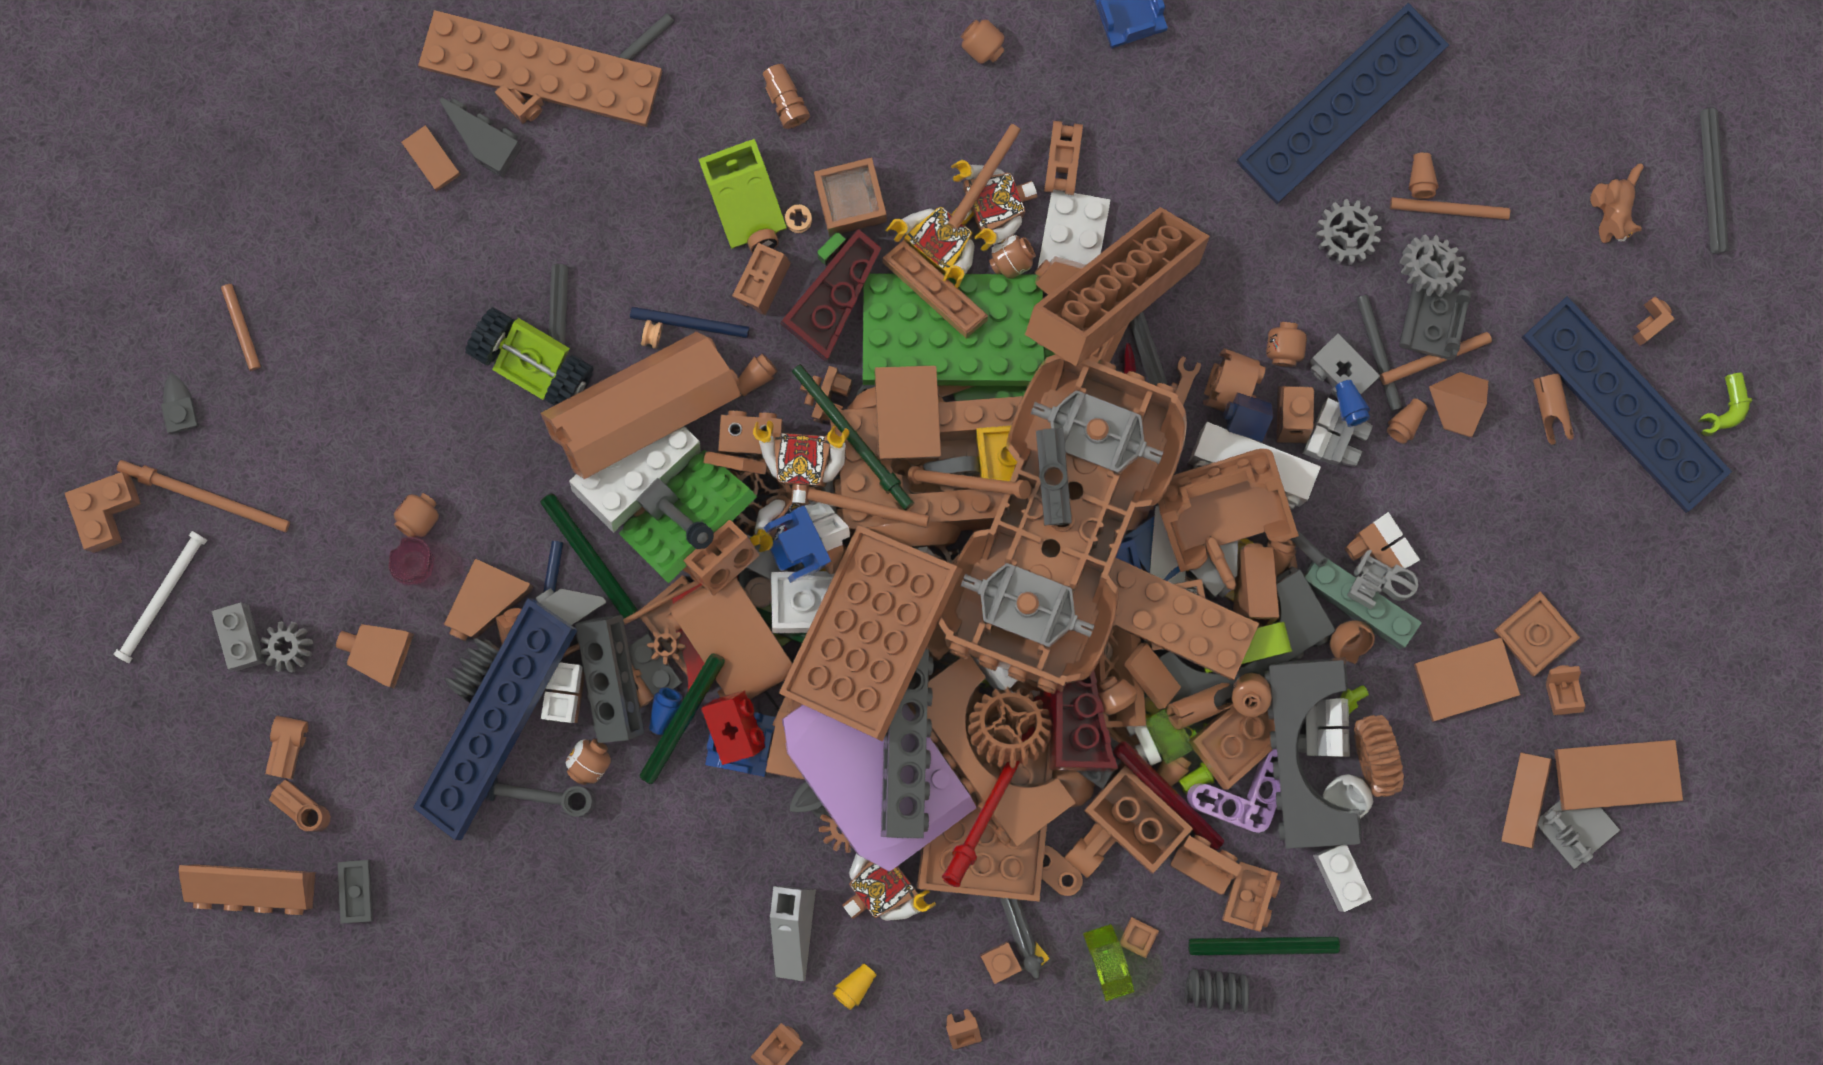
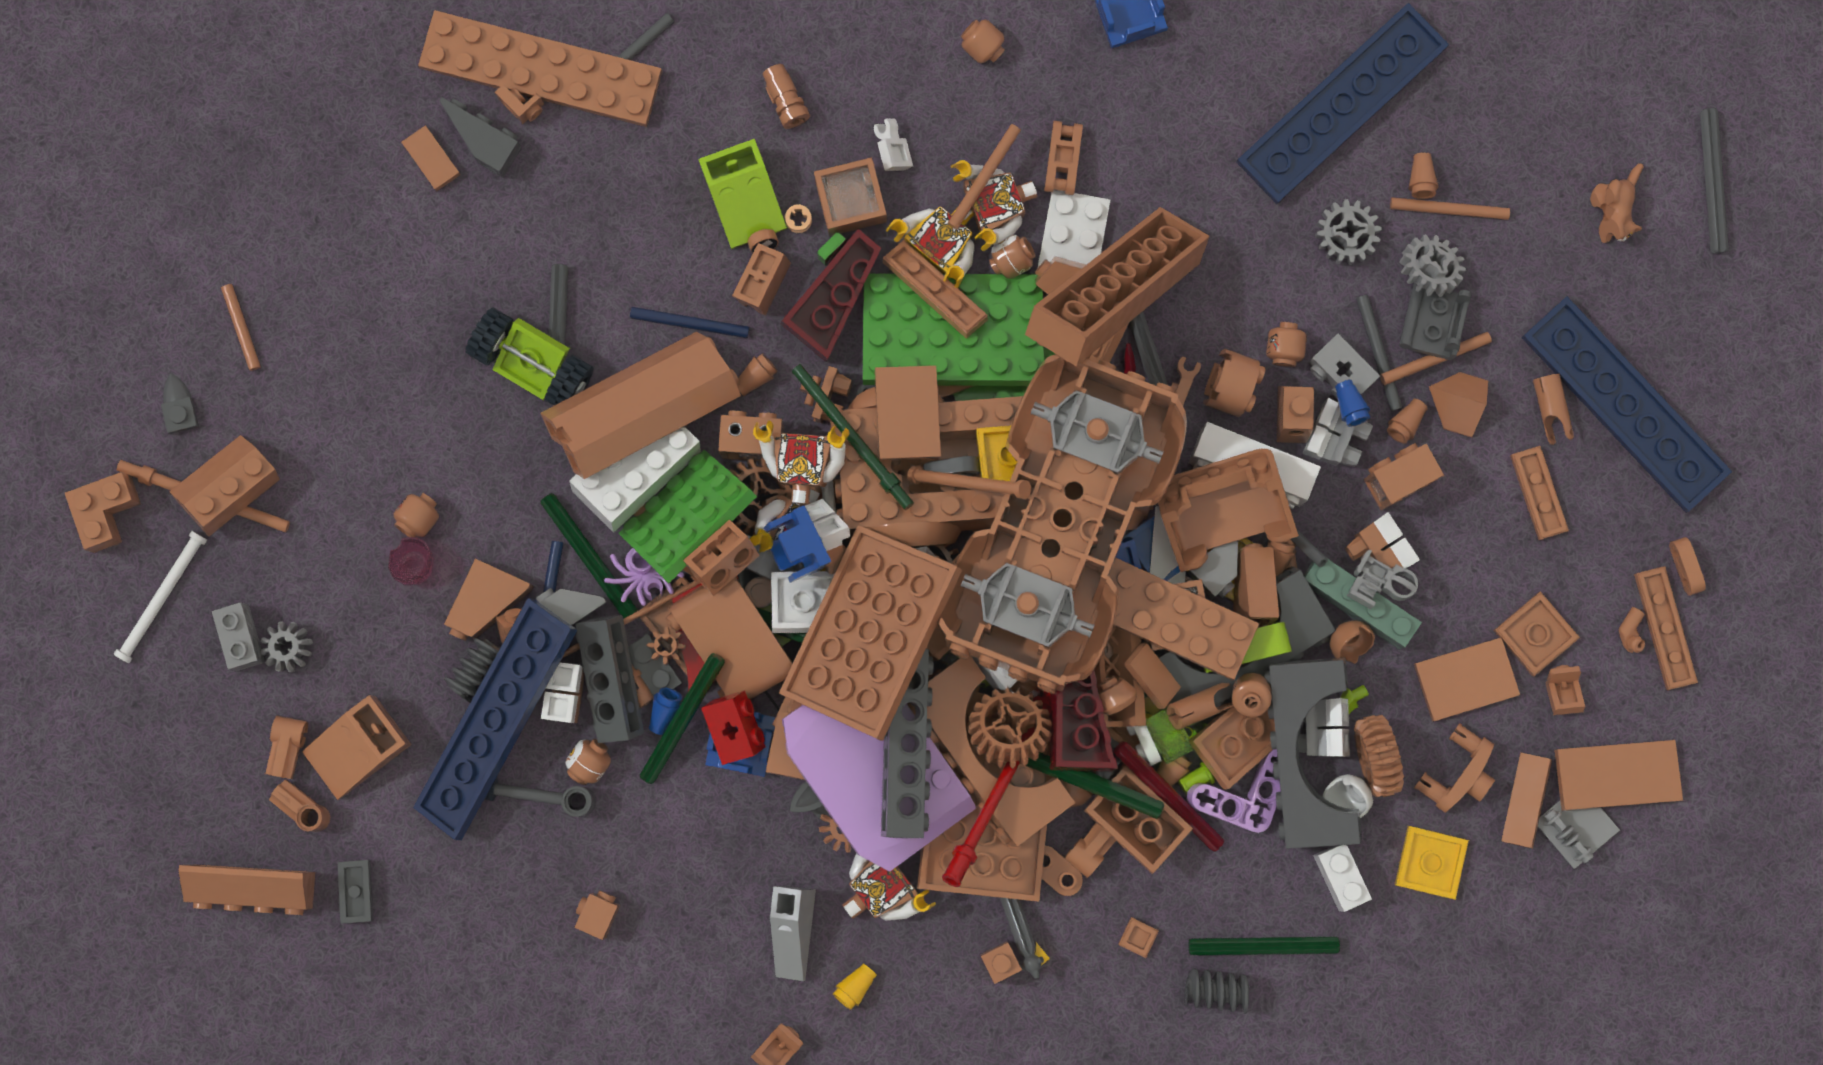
(225, 485): none -> nougat slope
(356, 746): none -> nougat slope
(376, 652): nougat torso -> none
(597, 914): none -> nougat brick
(641, 574): none -> lavender animal
(651, 334): light nougat bush -> none
(660, 500): dark grey piece -> none
(735, 462): nougat tile -> none
(868, 507): nougat bar -> none
(893, 150): none -> white plate
(963, 1032): nougat tile -> none
(1053, 456): dark grey piece -> none
(1101, 787): none -> dark green axle
(1109, 962): clear neon green brick -> none
(1205, 864): nougat bracket -> none
(1217, 557): nougat piece -> none
(1248, 416): dark blue brick -> none
(1250, 897): nougat bracket -> none
(1397, 479): none -> nougat piece
(1431, 862): none -> yellow tile
(1473, 779): none -> nougat connector
(1539, 492): none -> nougat tile
(1628, 631): none -> nougat arm
(1649, 327): nougat bracket -> none
(1665, 628): none -> nougat tile
(1687, 566): none -> nougat beam
(1738, 404): lime piece -> none

